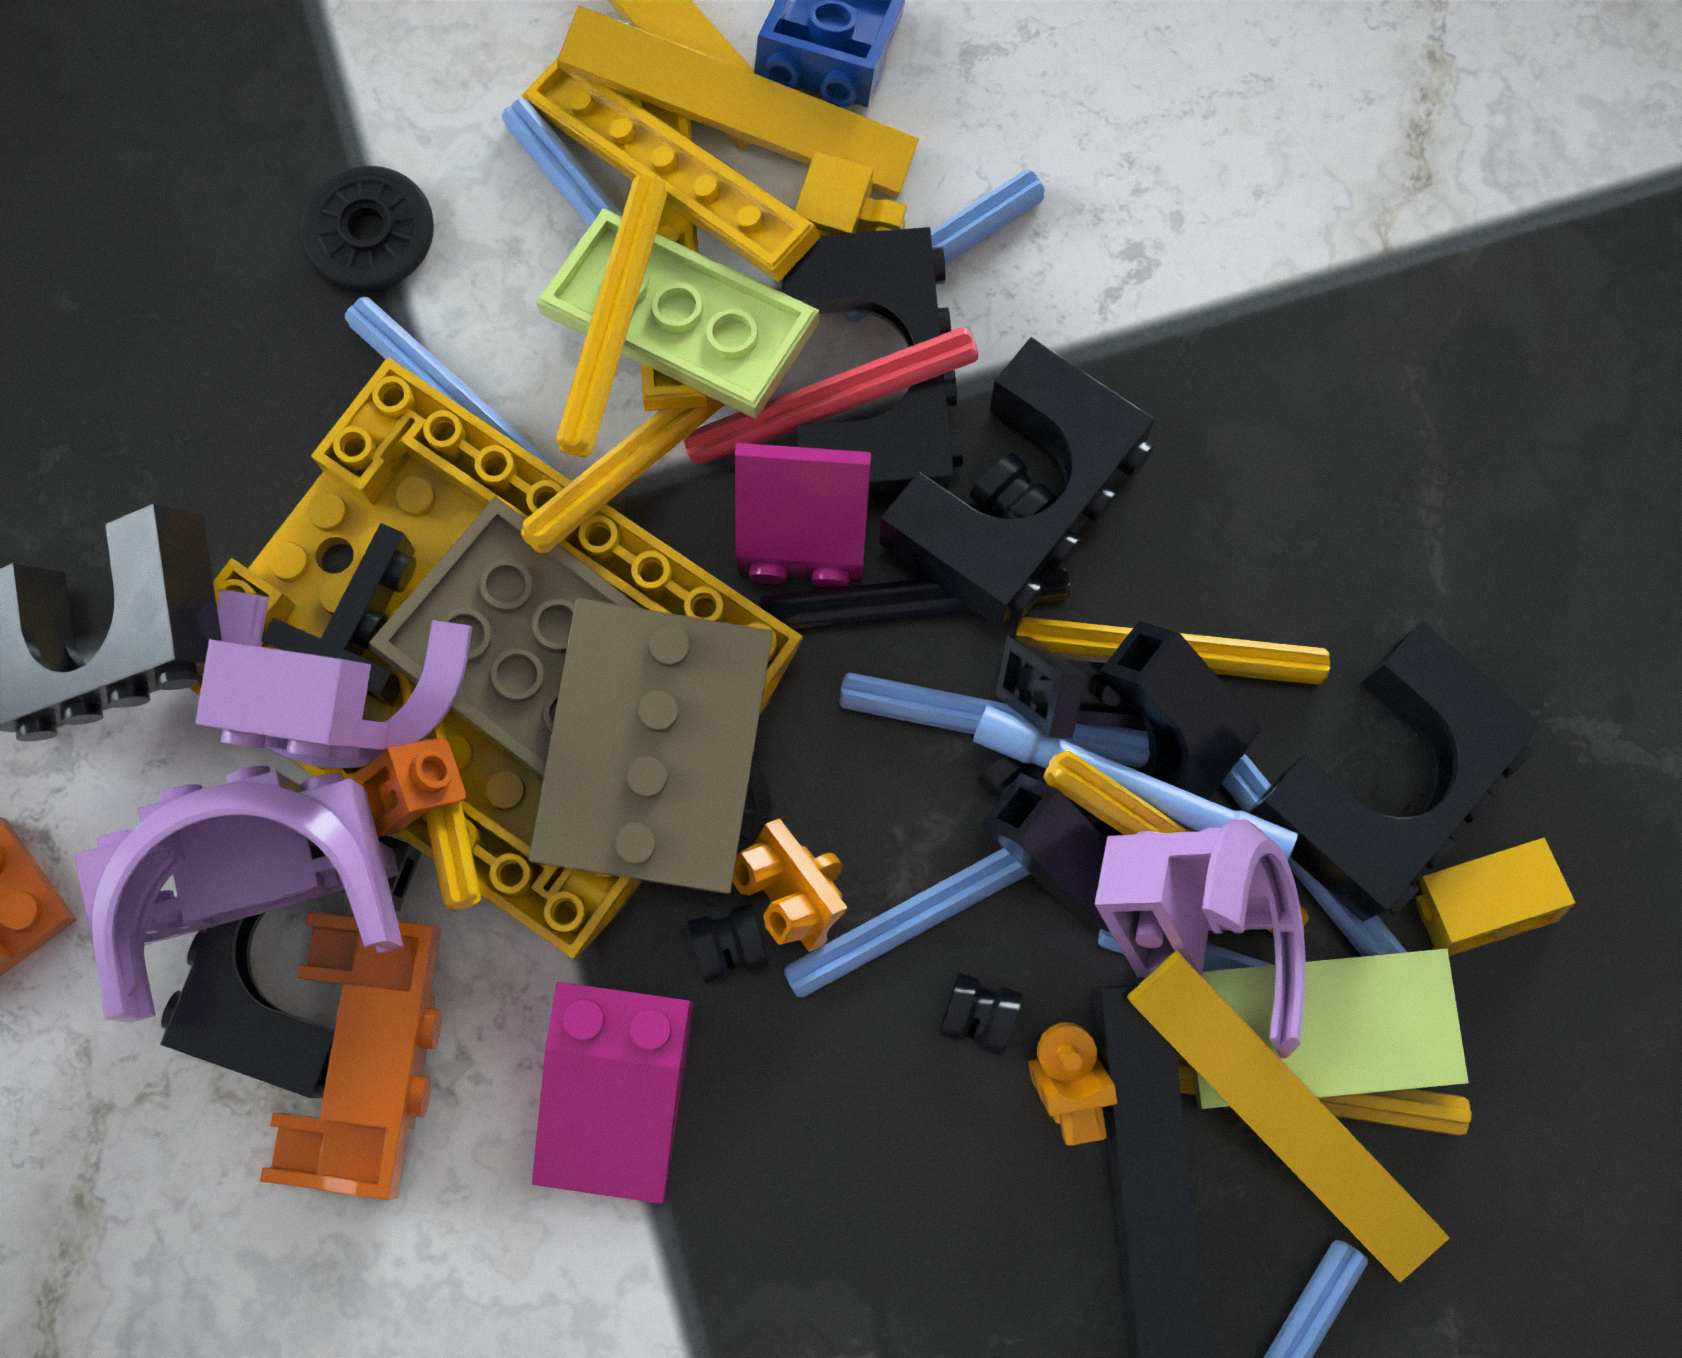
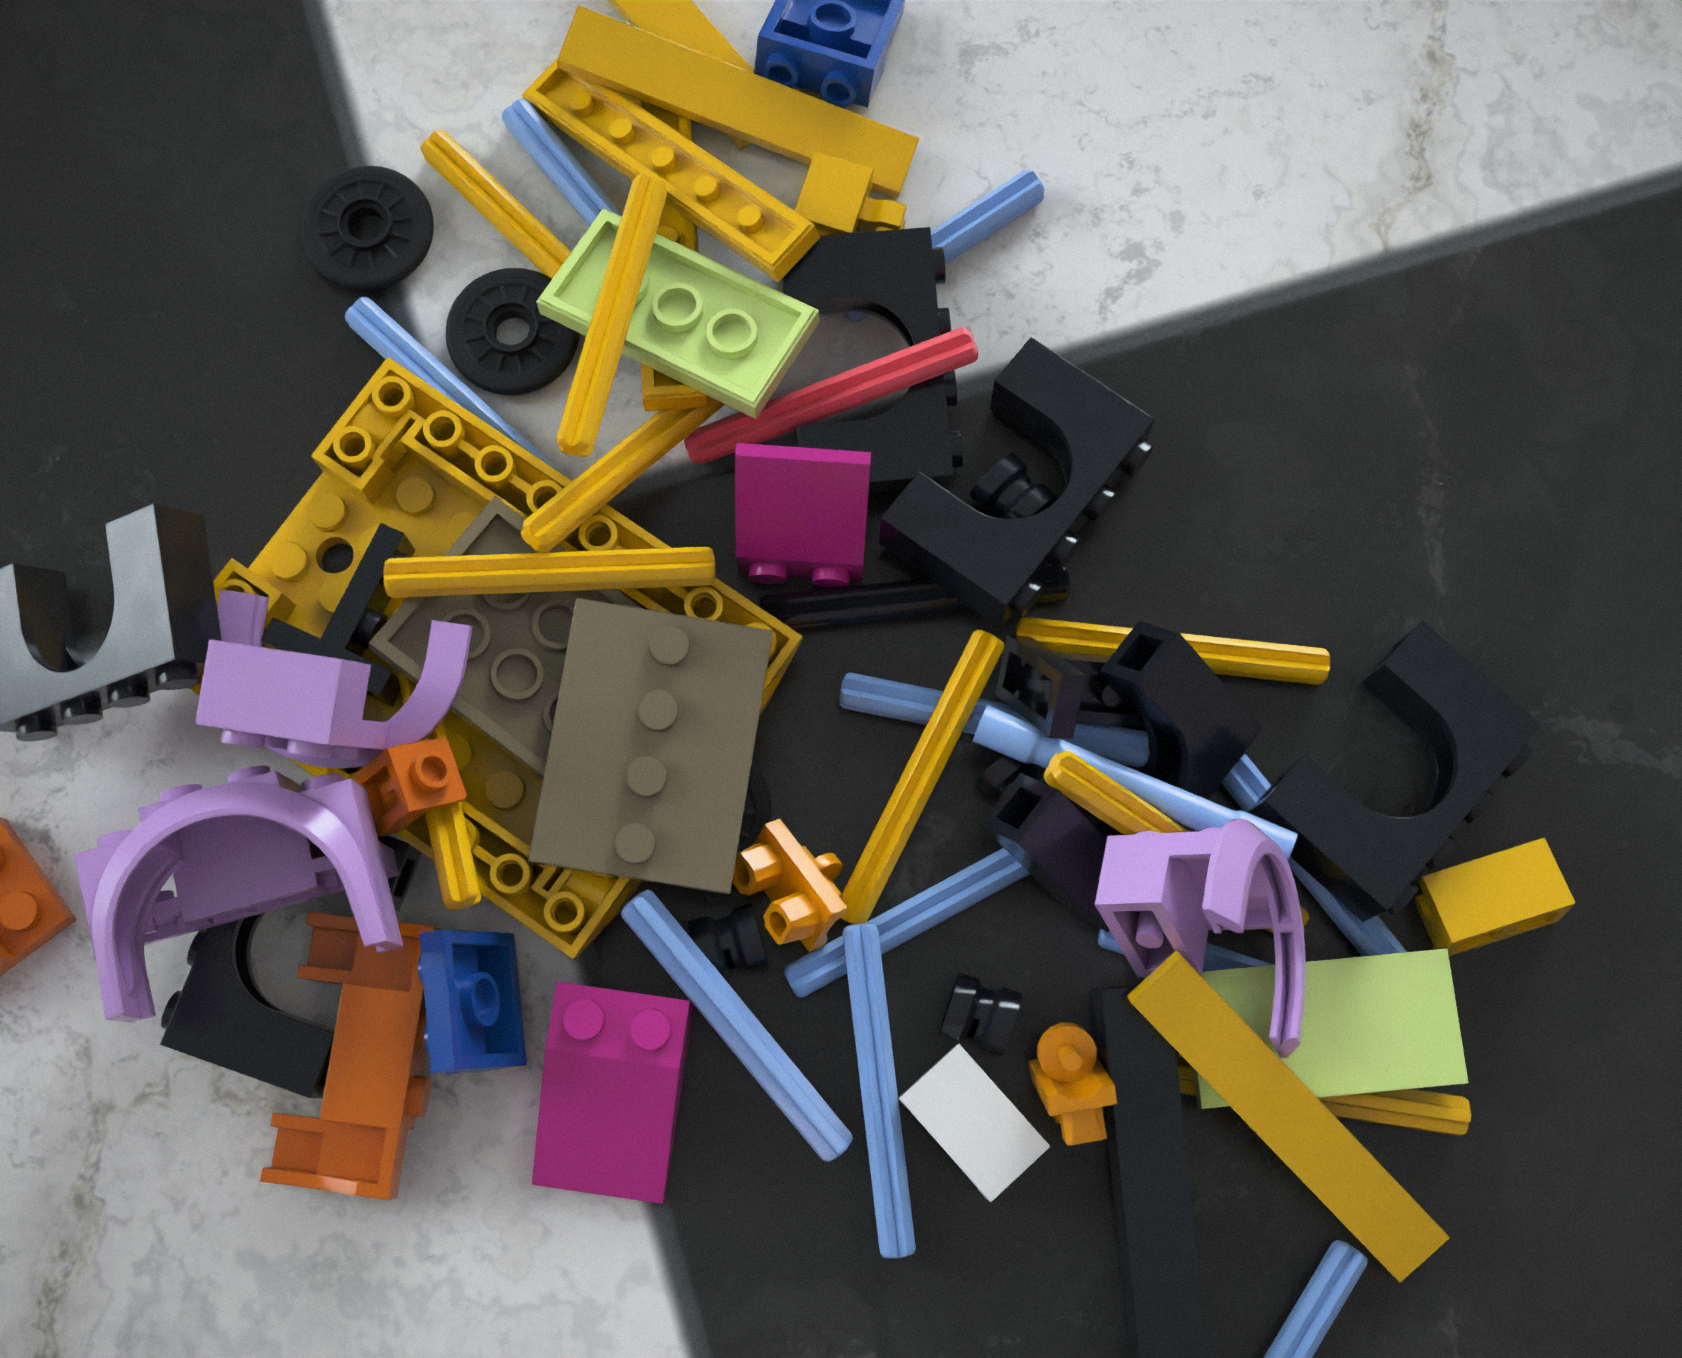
(471, 1001): none -> blue plate
(495, 202): none -> yellow axle
(500, 366): none -> black wheel
(548, 572): none -> yellow axle
(737, 1025): none -> light blue axle
(879, 1091): none -> light blue axle
(920, 775): none -> yellow axle
(974, 1122): none -> white panel

